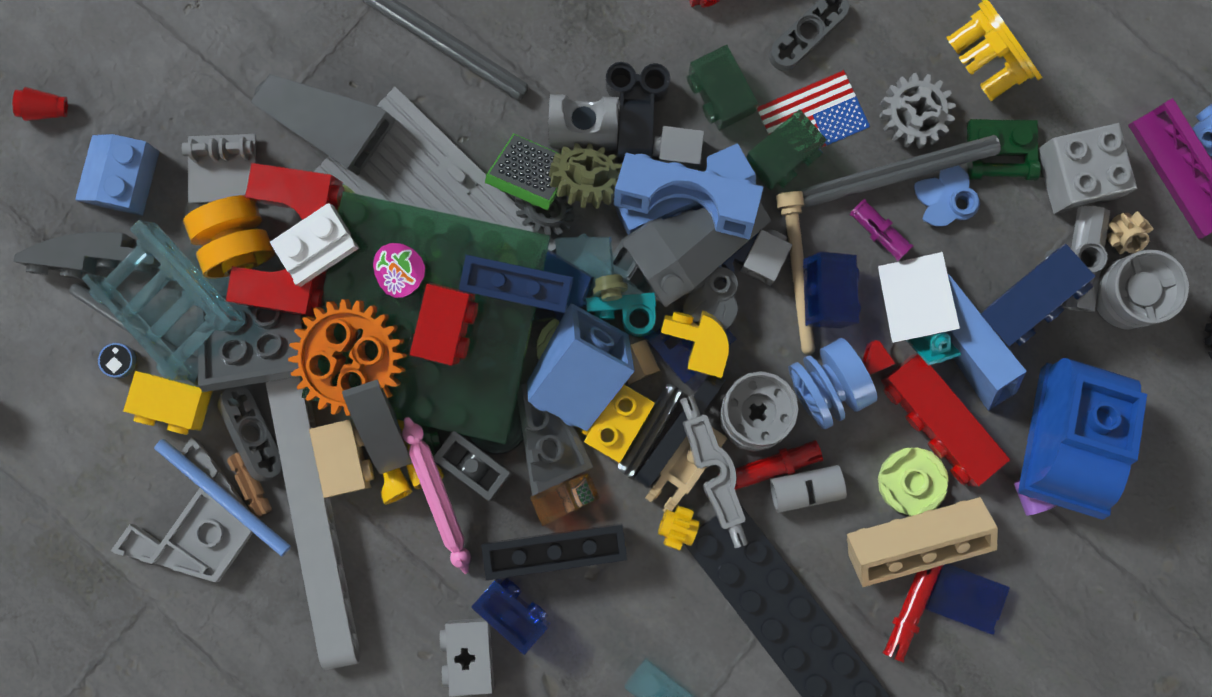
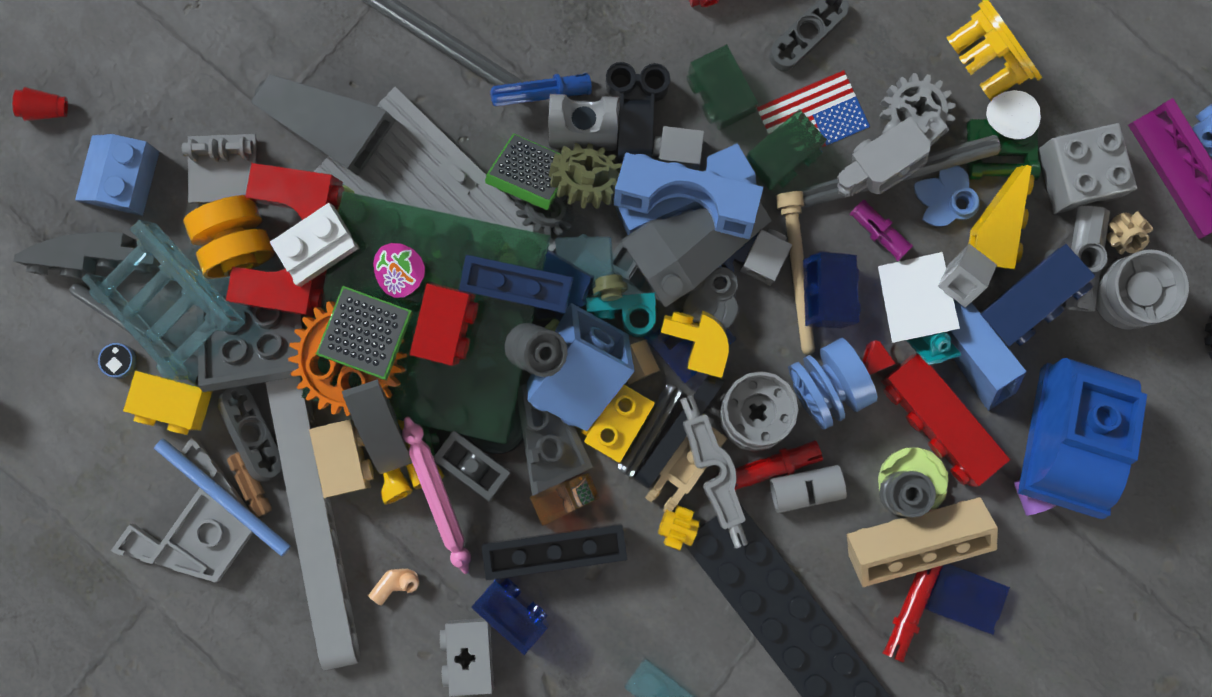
(364, 333): none -> tile
(392, 581): none -> light nougat arm
(536, 349): none -> dark grey wheel
(540, 89): none -> blue axle
(892, 156): none -> light grey hinge
(907, 493): none -> dark grey wheel
(967, 275): none -> light grey brick
(1000, 225): none -> yellow slope
(1014, 114): none -> white sticker

